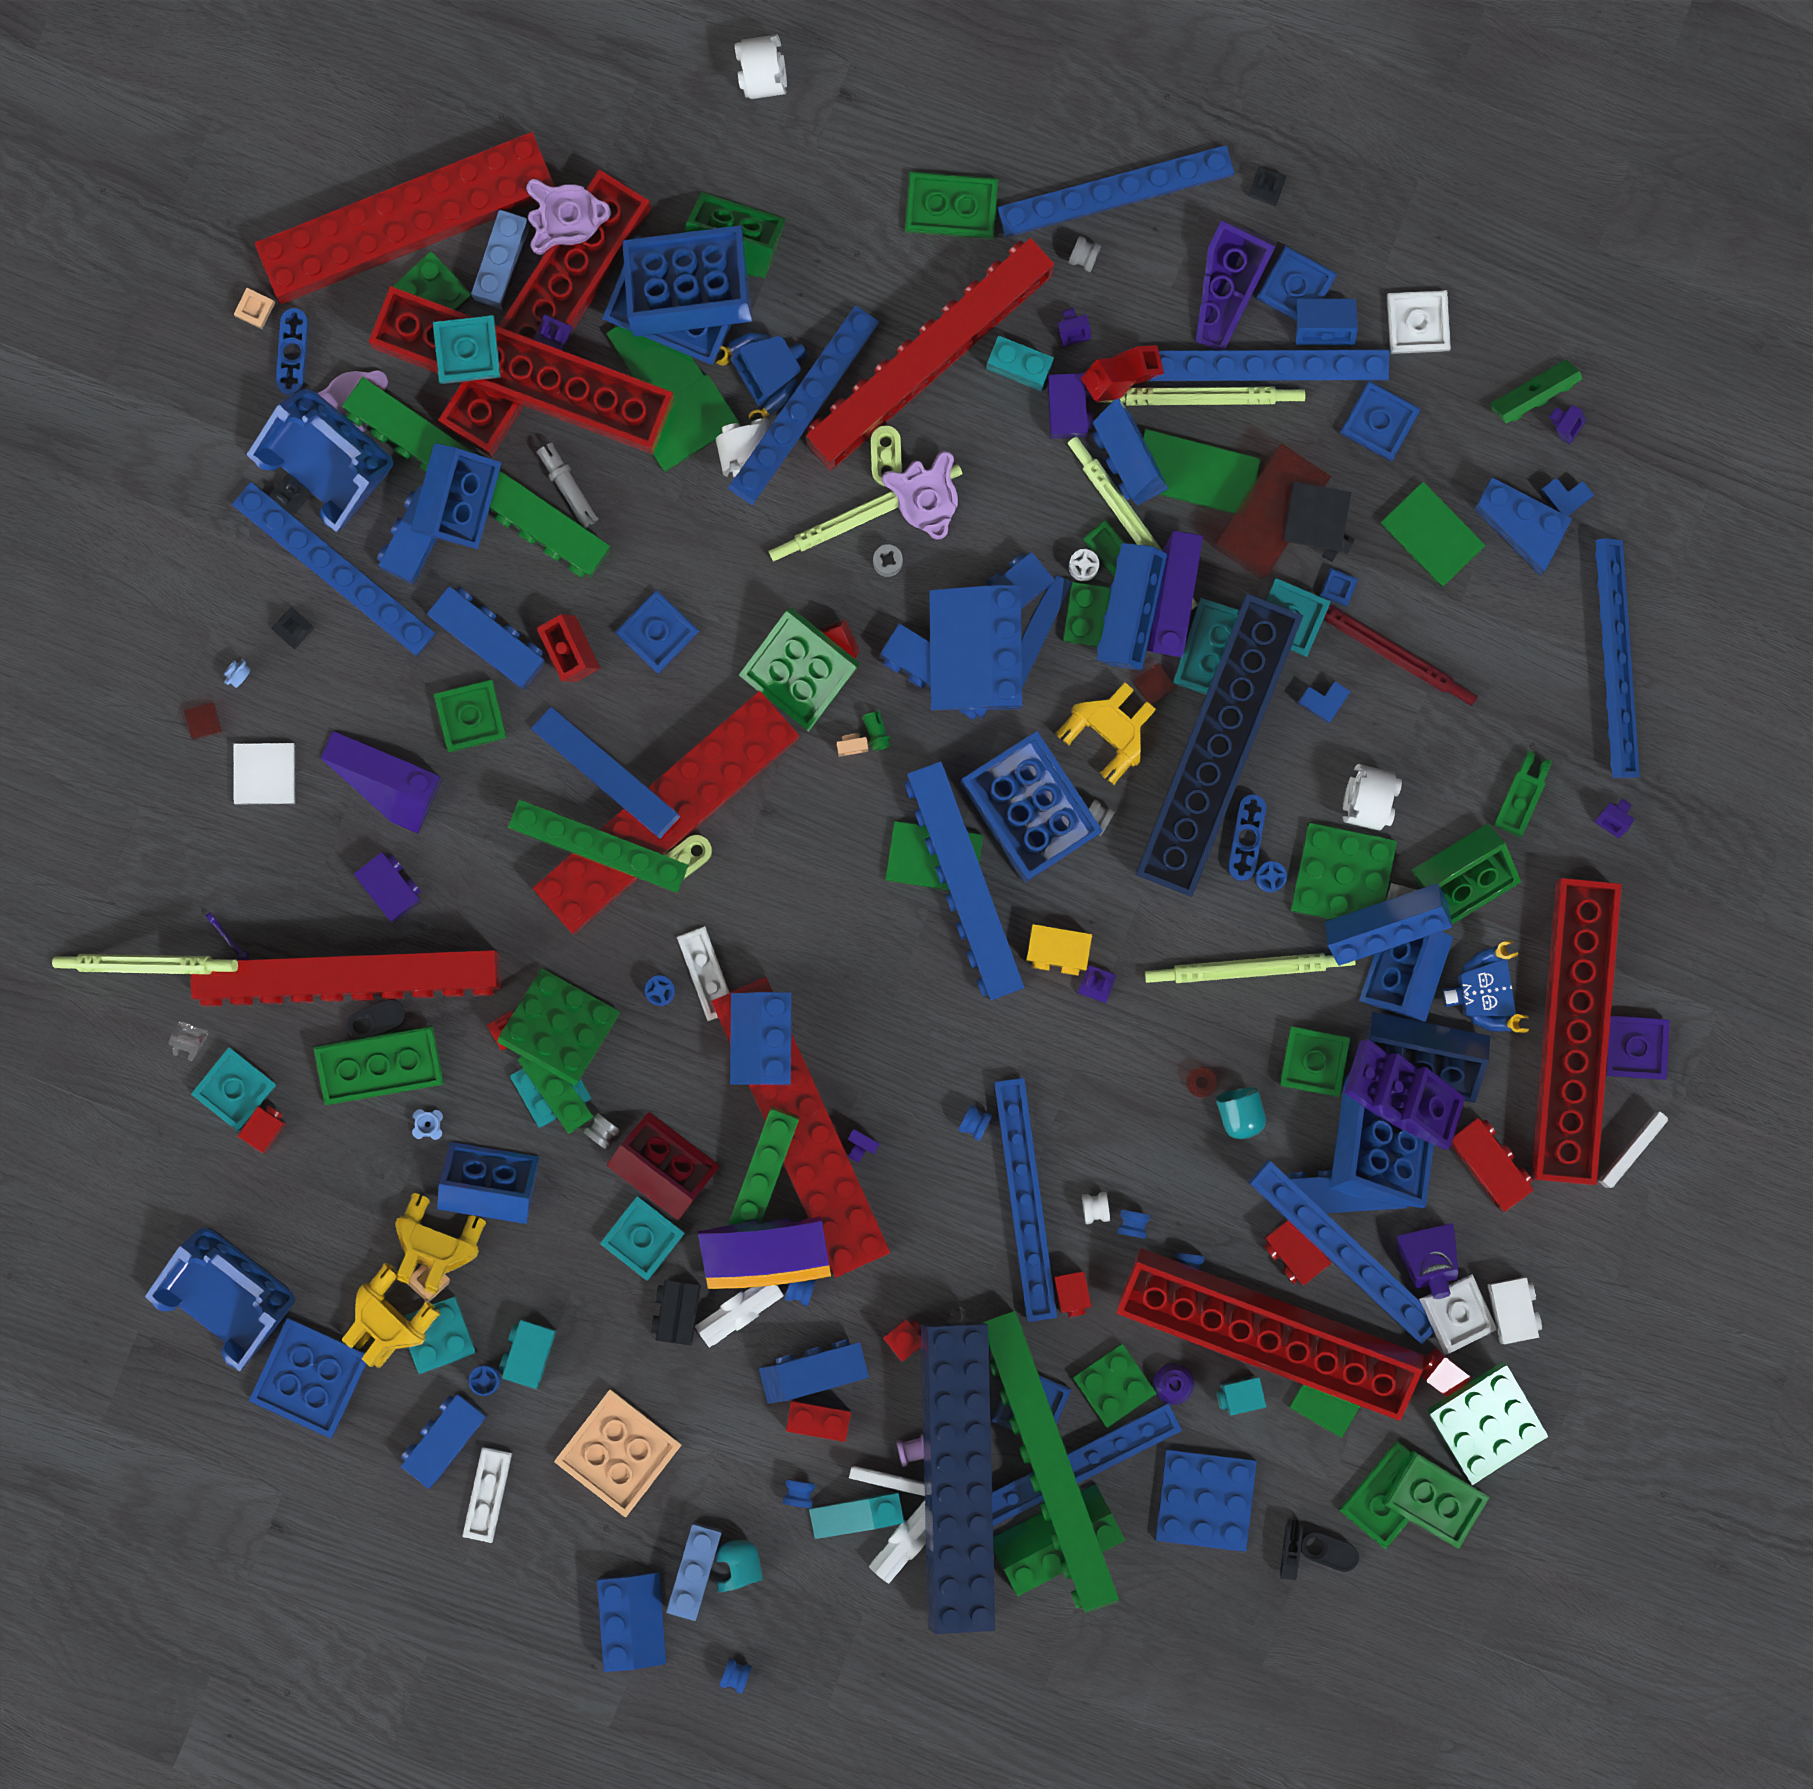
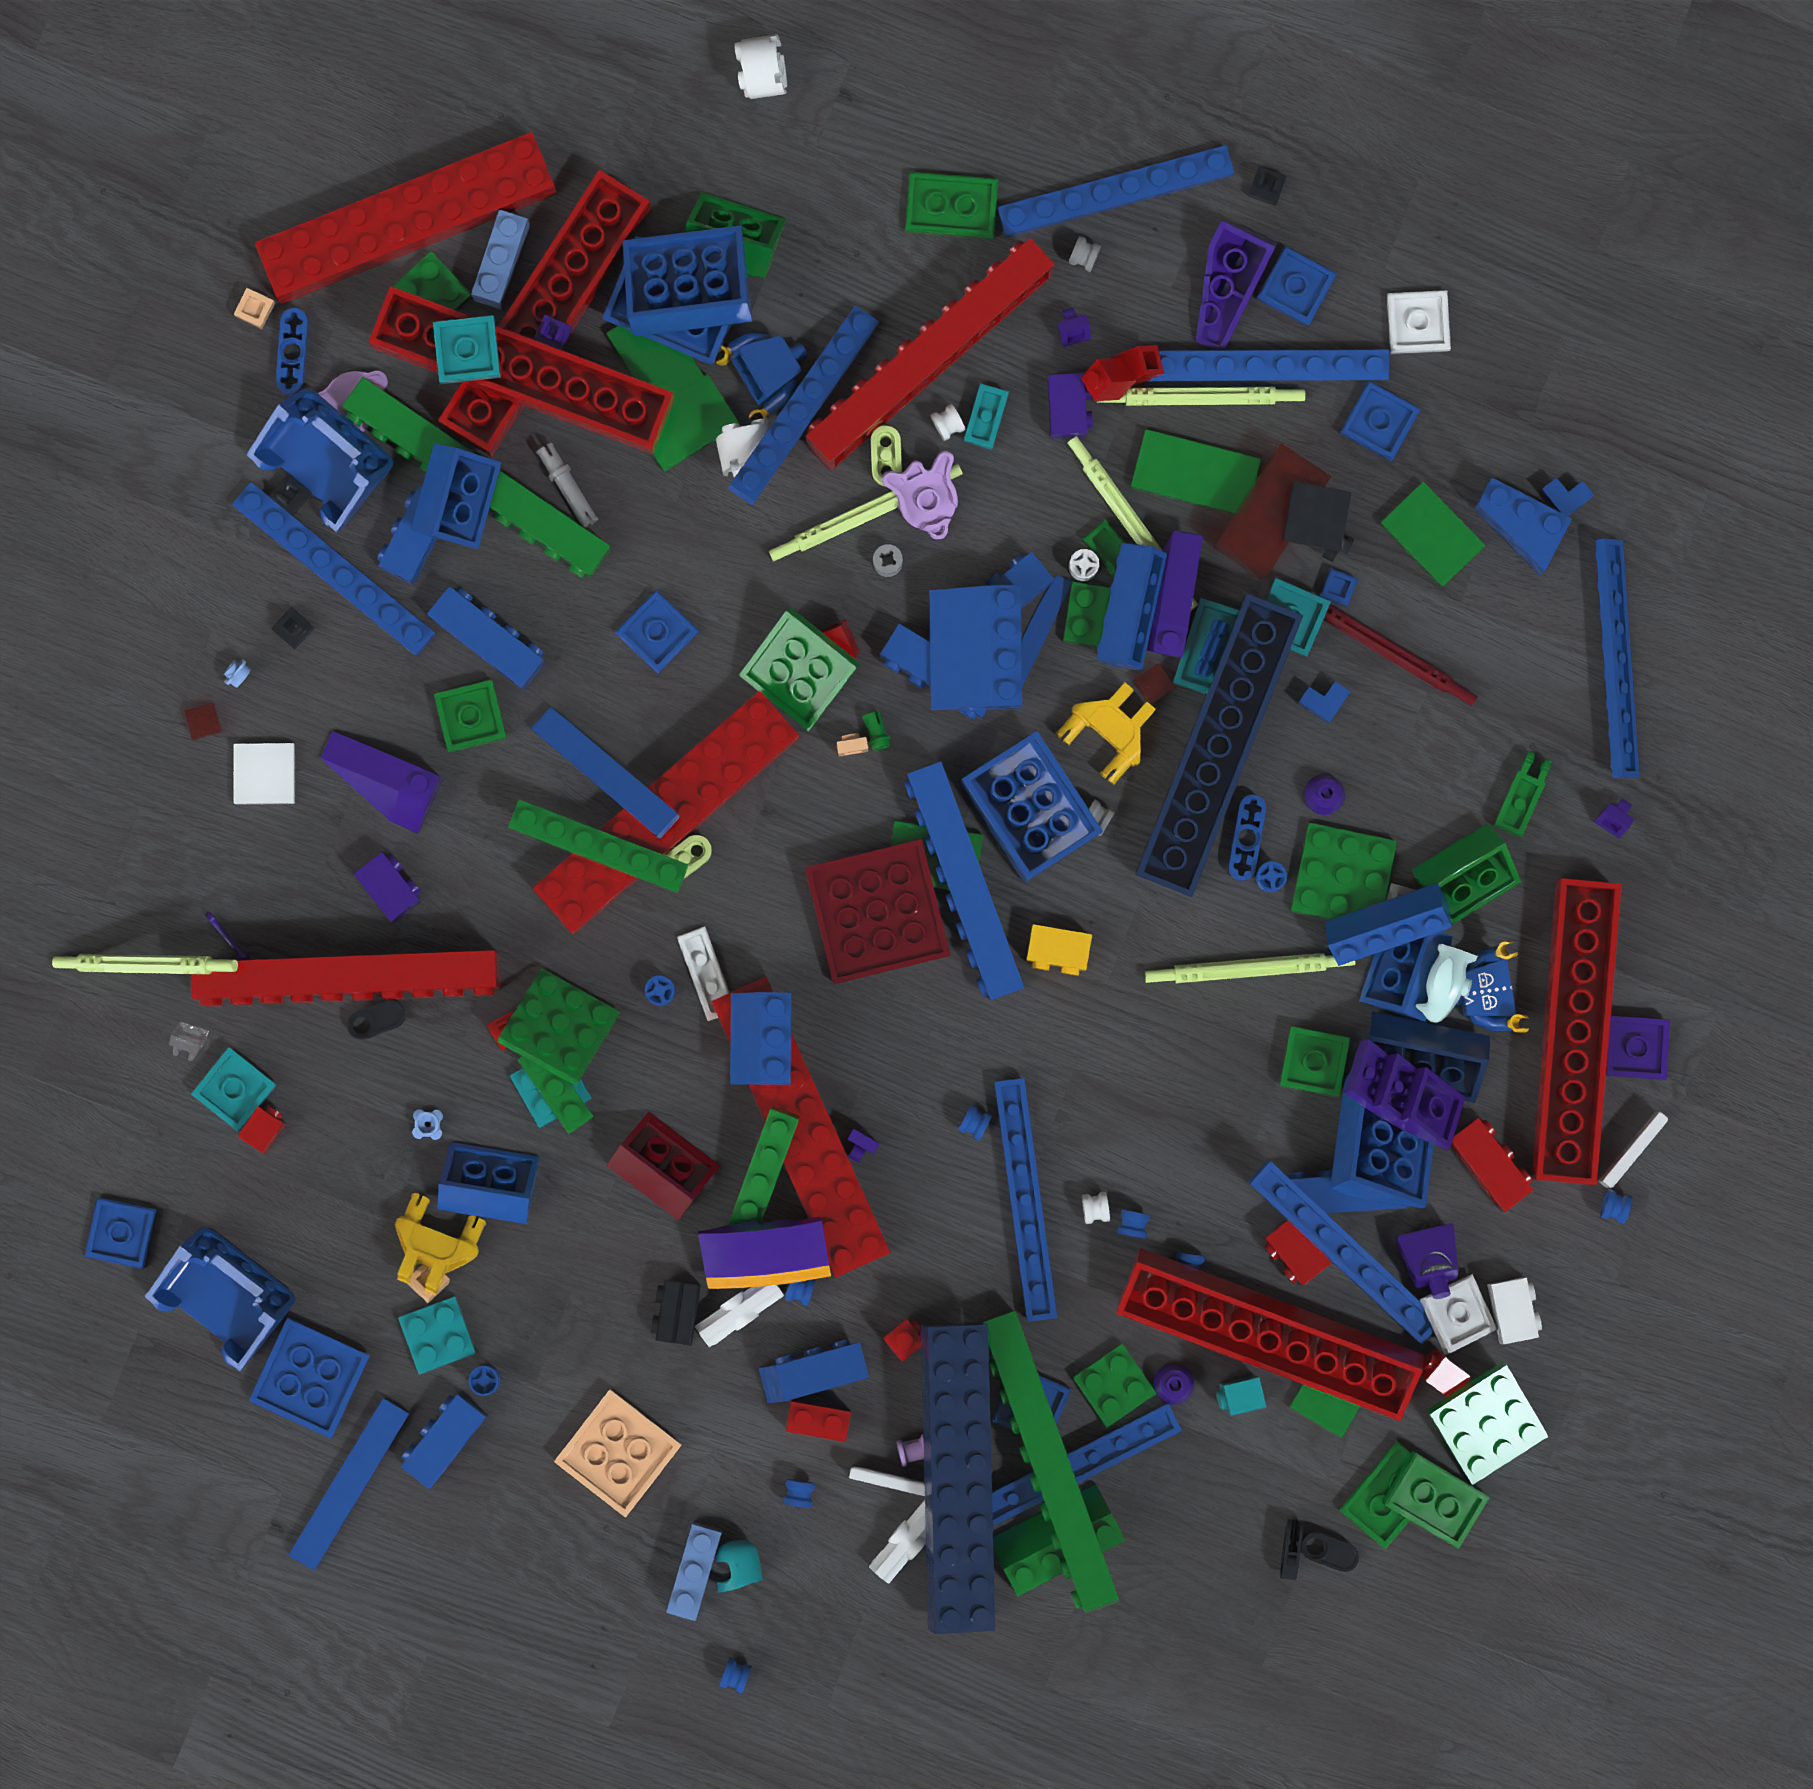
(121, 1233): none -> blue tile
(349, 1484): none -> blue tile
(378, 1064): green tile -> none
(383, 1322): yellow connector -> none
(487, 1494): white tile -> none
(528, 1353): teal brick -> none
(565, 215): lavender tile -> none
(568, 648): red brick -> none
(602, 1131): light grey wheel -> none
(631, 1621): blue slope -> none
(642, 1238): teal plate -> none
(857, 1515): teal slope -> none
(877, 911): none -> dark red plate
(947, 422): none -> white wheel
(986, 416): none -> teal plate
(1019, 363): teal brick -> none
(1072, 1293): red brick -> none
(1096, 984): dark purple tile -> none
(1128, 454): blue slope -> none
(1205, 1500): blue plate -> none
(1208, 1075): clear red plate -> none
(1211, 648): none -> blue axle
(1242, 1115): teal helmet -> none
(1326, 322): blue panel -> none
(1330, 802): none -> dark purple cone
(1371, 797): white brick -> none
(1446, 982): none -> light aqua animal
(1536, 391): green tile -> none
(1568, 423): dark purple tile -> none
(1616, 1206): none -> blue wheel

